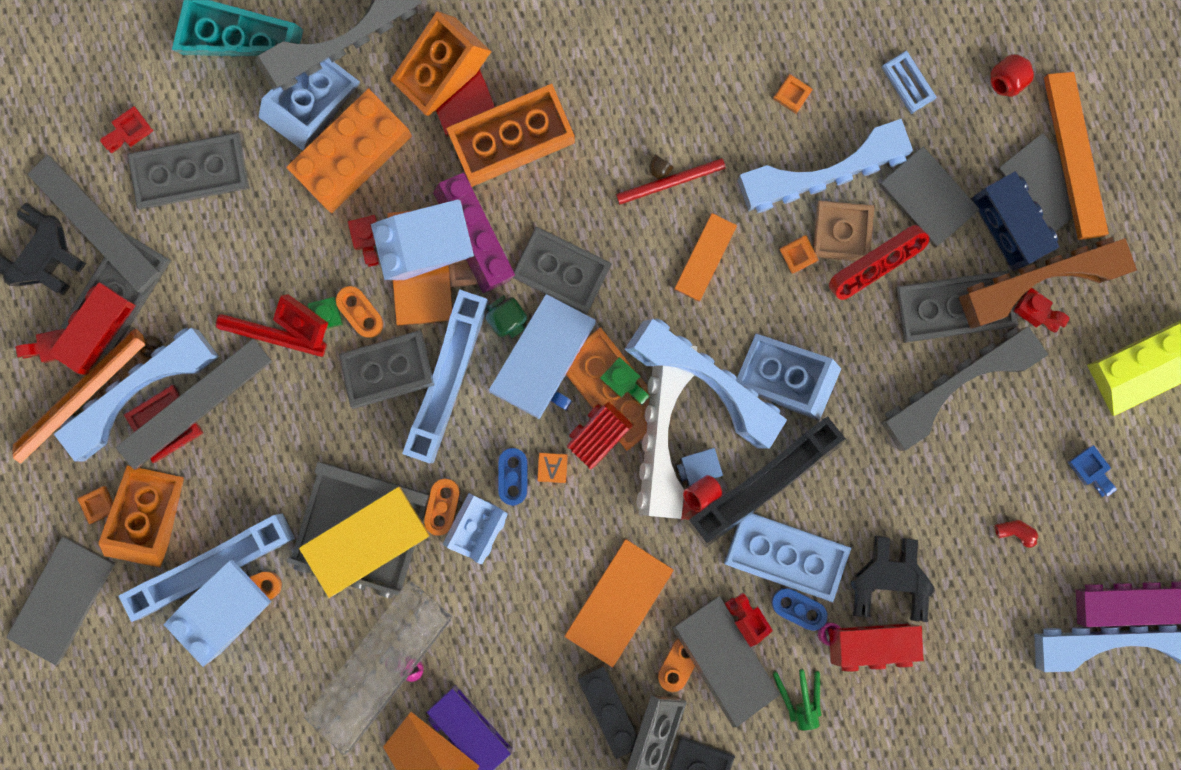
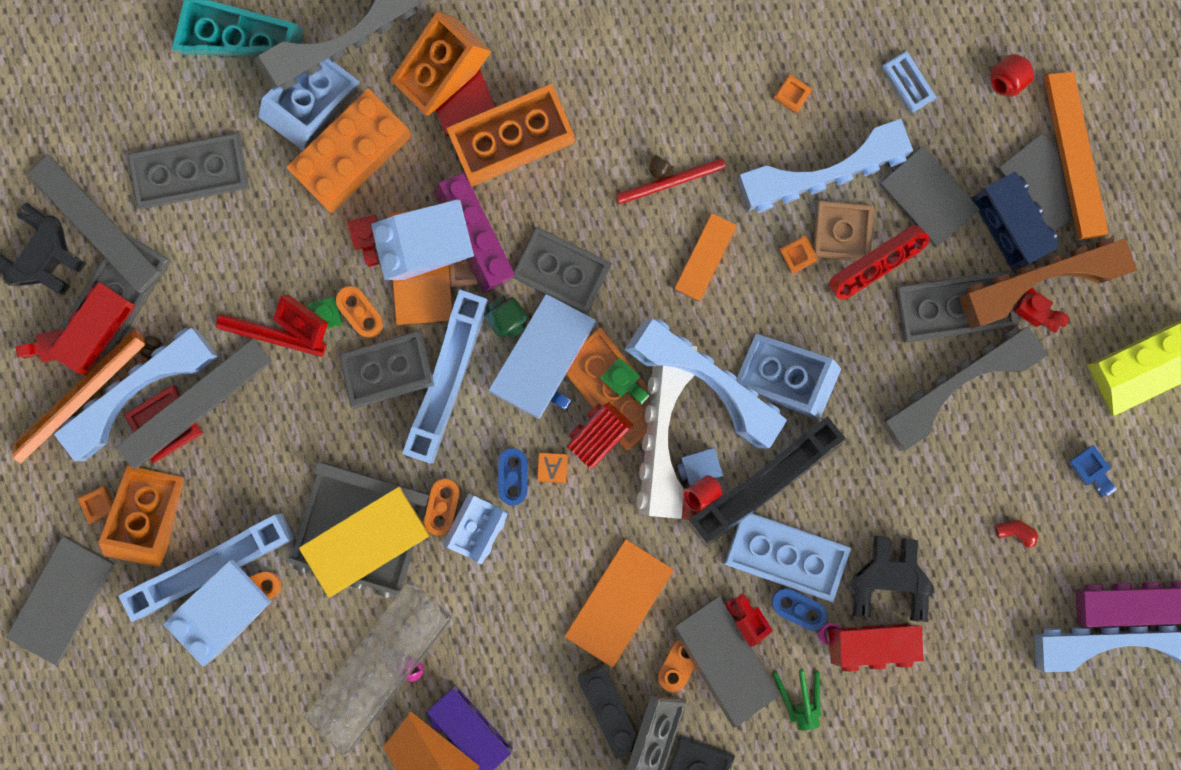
(130, 128): red plate -> none

